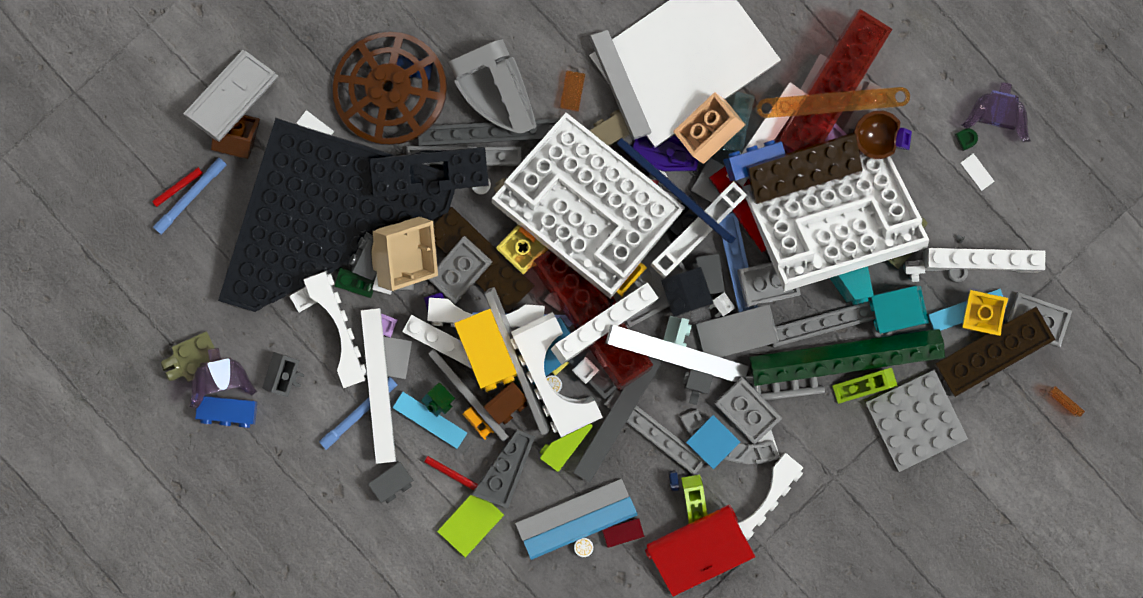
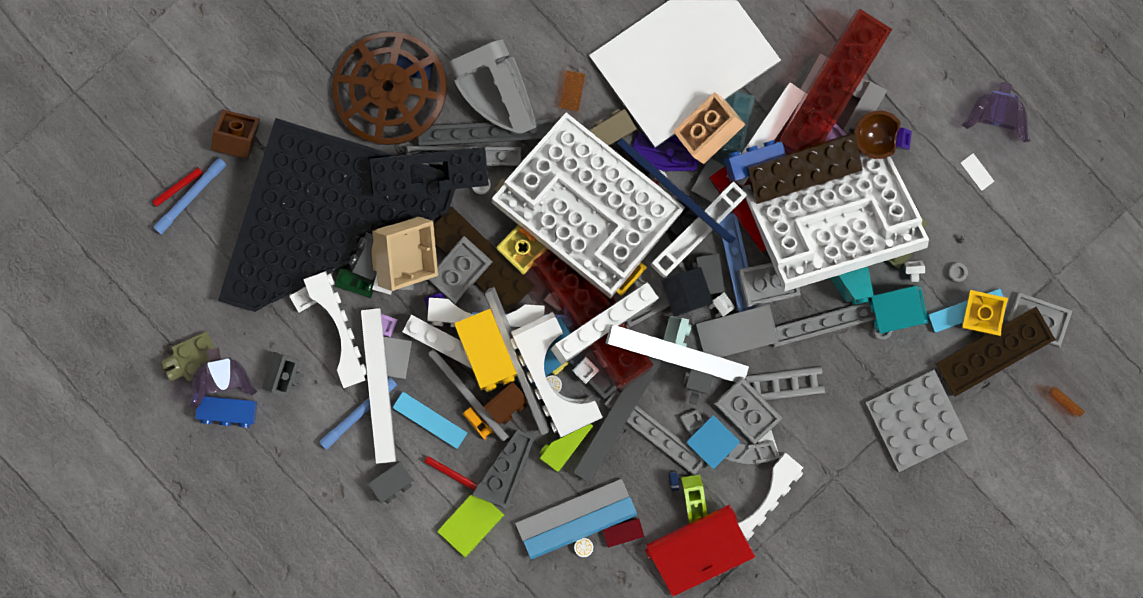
(230, 95): light grey piece -> none
(312, 122): white sticker -> none
(438, 400): dark green brick -> none
(620, 85): light grey tile -> none
(833, 102): clear orange plate -> none
(847, 357): dark green brick -> none
(865, 385): lime slope -> none
(967, 138): dark green tile -> none
(1012, 260): white arch -> none

